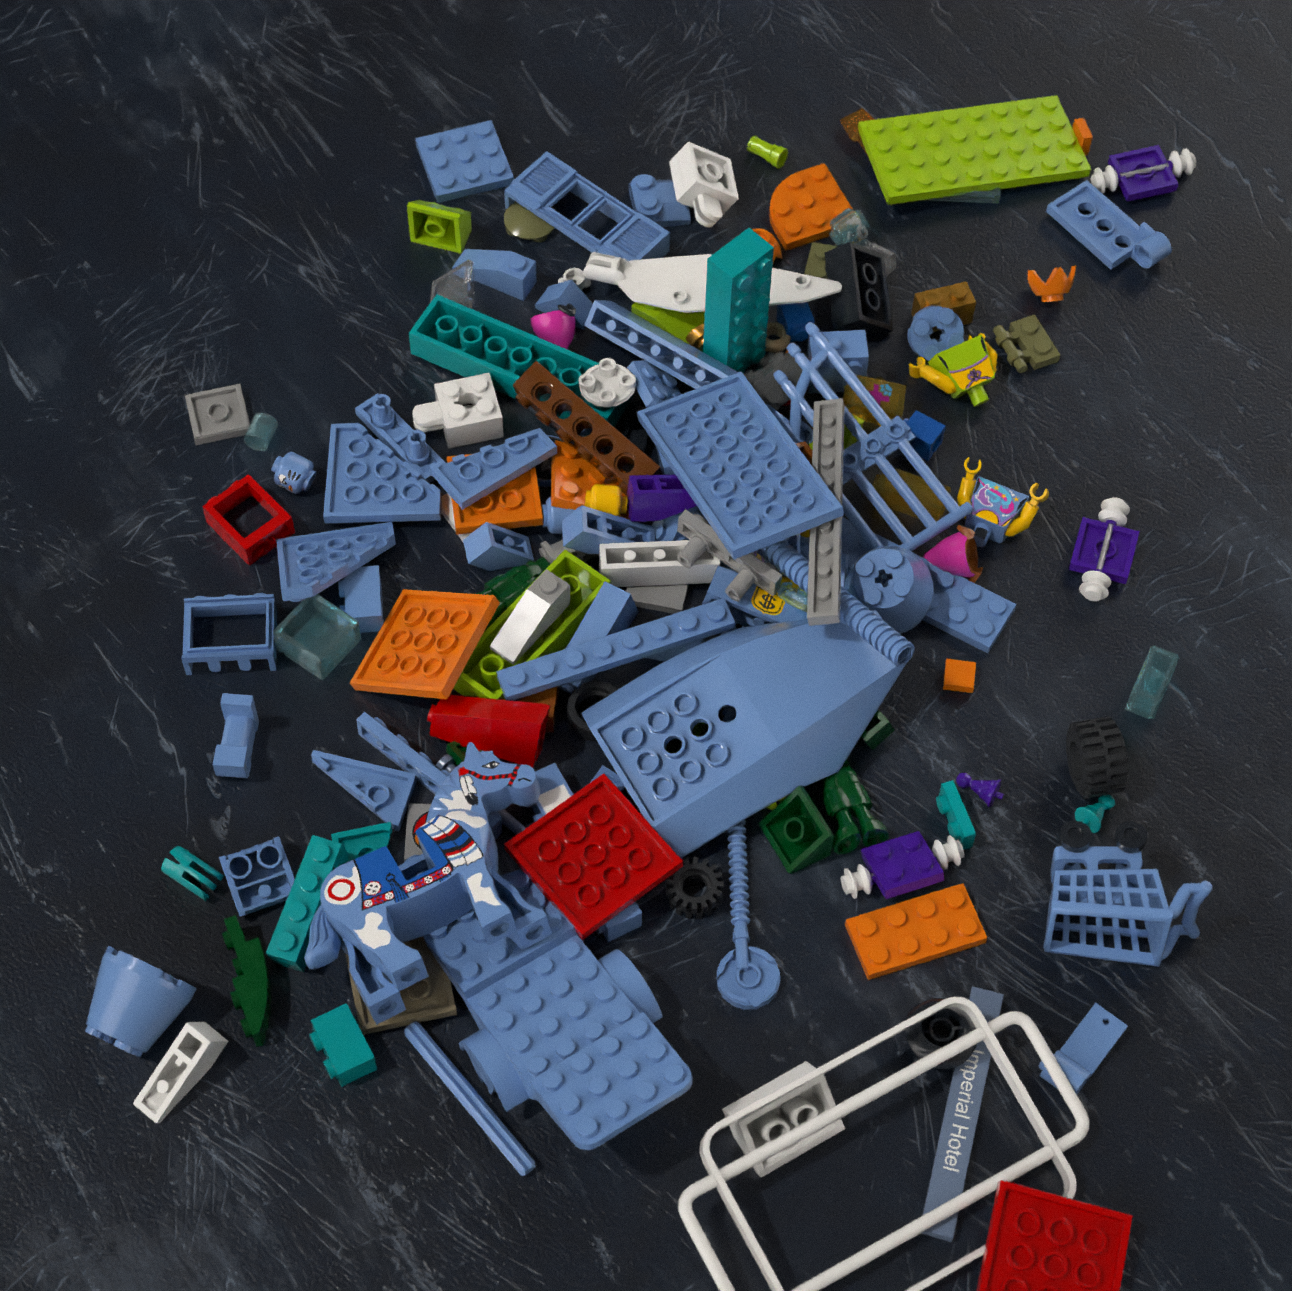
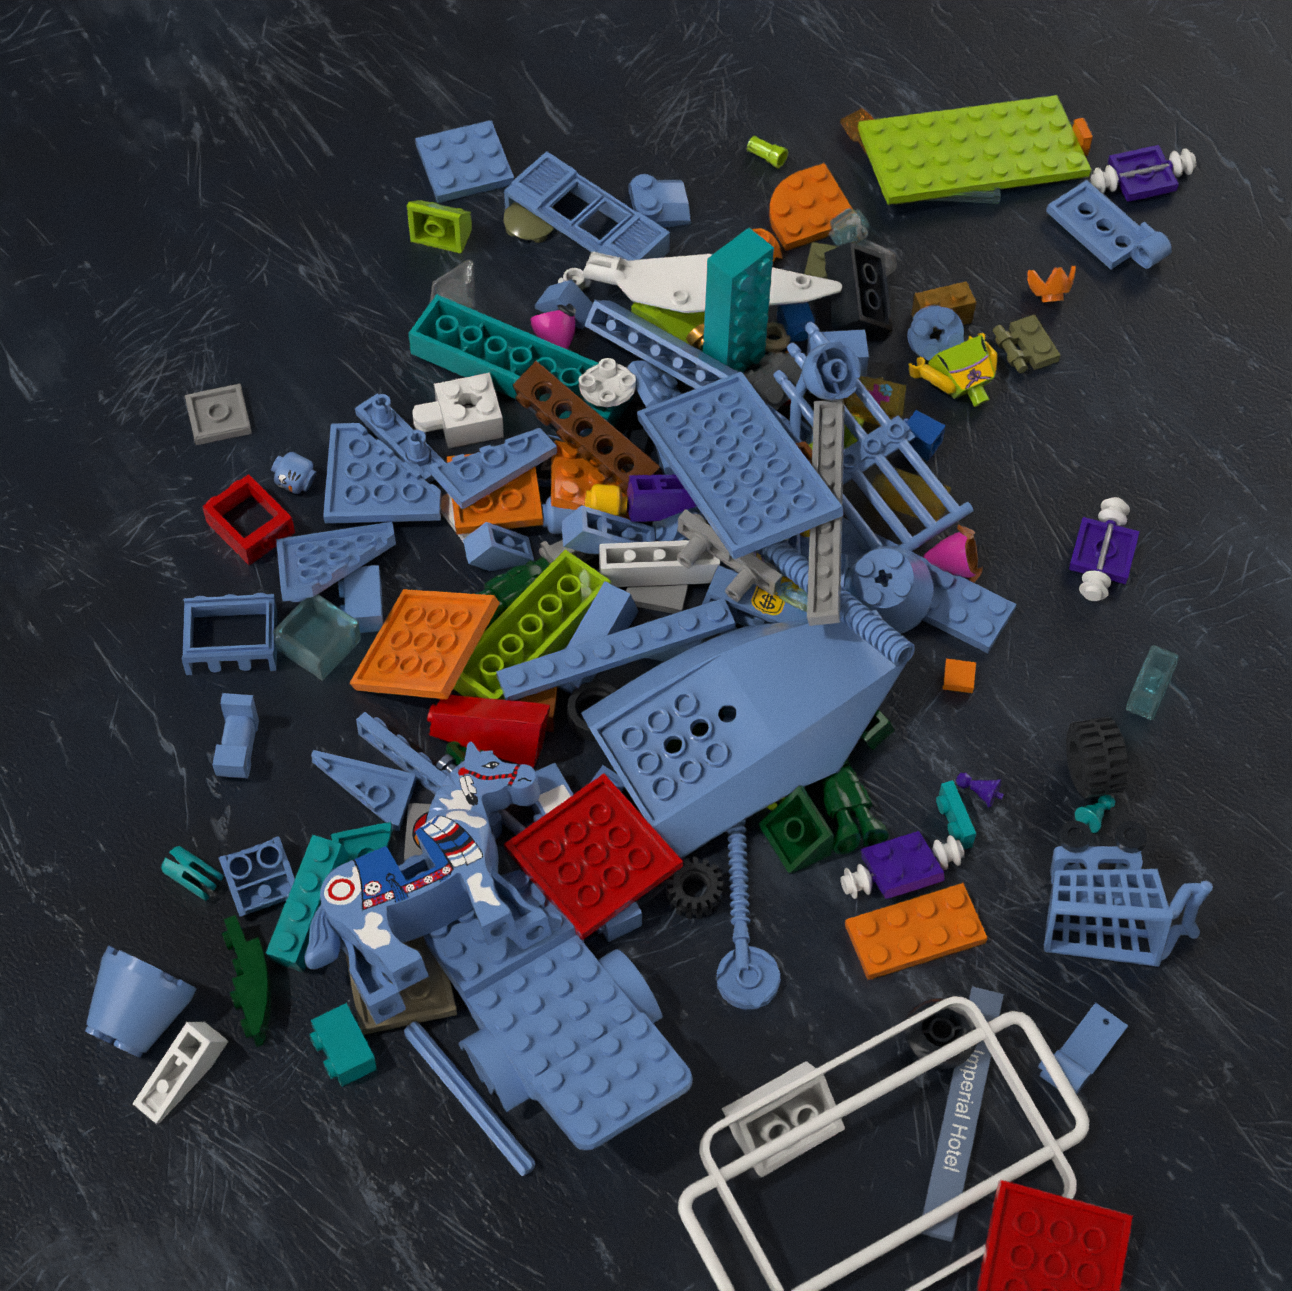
(260, 431): clear light blue beam -> none
(502, 270): medium blue slope -> none
(532, 616): slope -> none
(703, 182): white brick -> none
(831, 371): none -> medium blue cylinder
(996, 508): torso -> none

